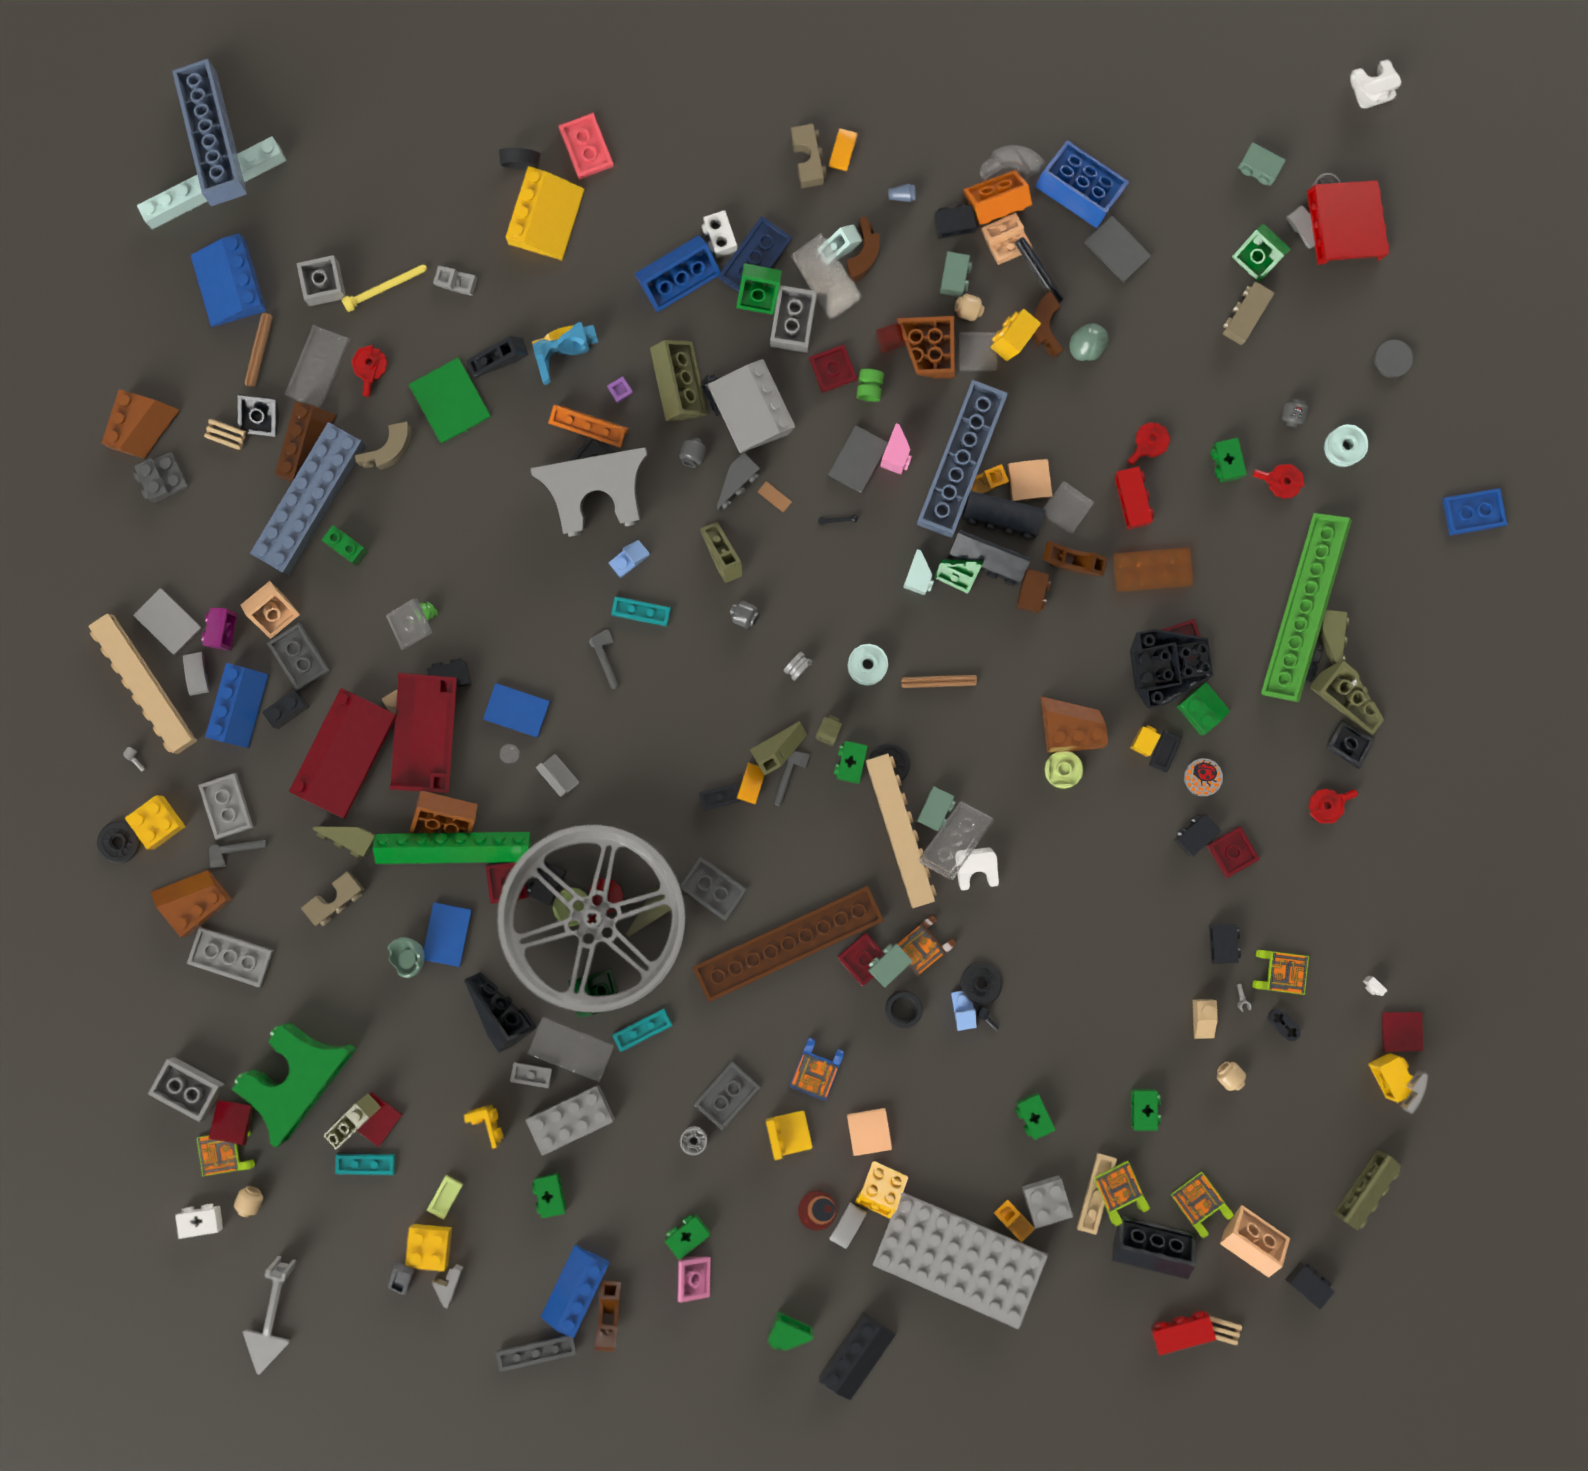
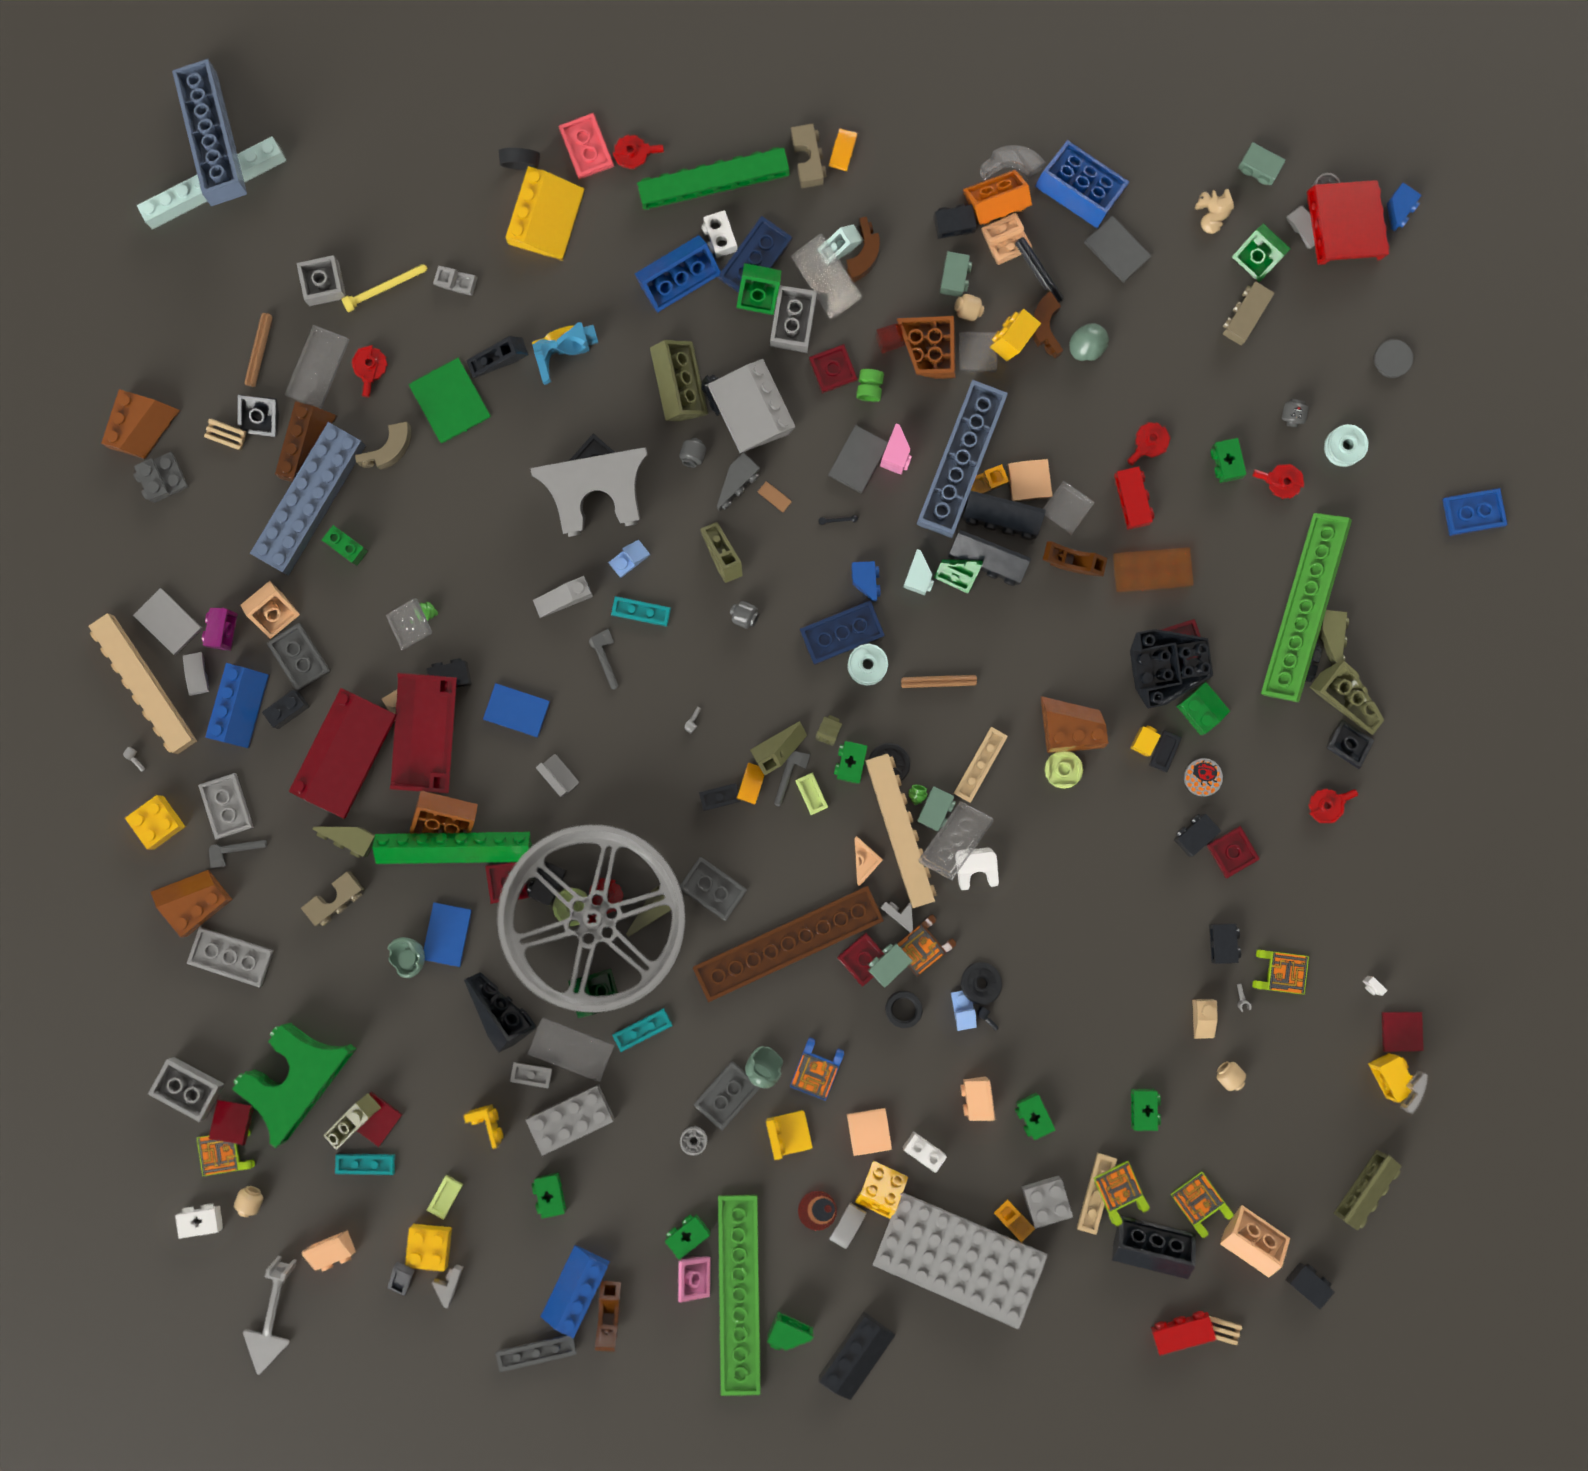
(106, 842): black wheel -> none
(228, 280): blue slope -> none
(330, 1250): none -> light nougat slope
(509, 753): clear plate -> none
(563, 597): none -> light grey slope
(588, 425): orange fence -> none
(620, 389): medium lavender plate -> none
(632, 151): none -> red piece
(689, 725): none -> light grey hand
(713, 178): none -> green brick
(739, 1295): none -> bright green plate
(764, 1067): none -> sand green piece
(797, 666): light grey wheel -> none
(811, 793): none -> yellowish green tile
(842, 632): none -> dark blue plate
(864, 579): none -> blue slope
(866, 860): none -> light nougat tile
(903, 193): sand blue cone -> none
(903, 918): none -> light grey slope
(917, 794): none -> bright green plate
(924, 1152): none -> white brick
(978, 1099): none -> light nougat slope
(980, 764): none -> tan plate
(1032, 591): reddish brown brick -> none
(1218, 207): none -> tan animal
(1281, 1027): black beam -> none
(1375, 90): white piece -> none
(1400, 204): none -> blue slope

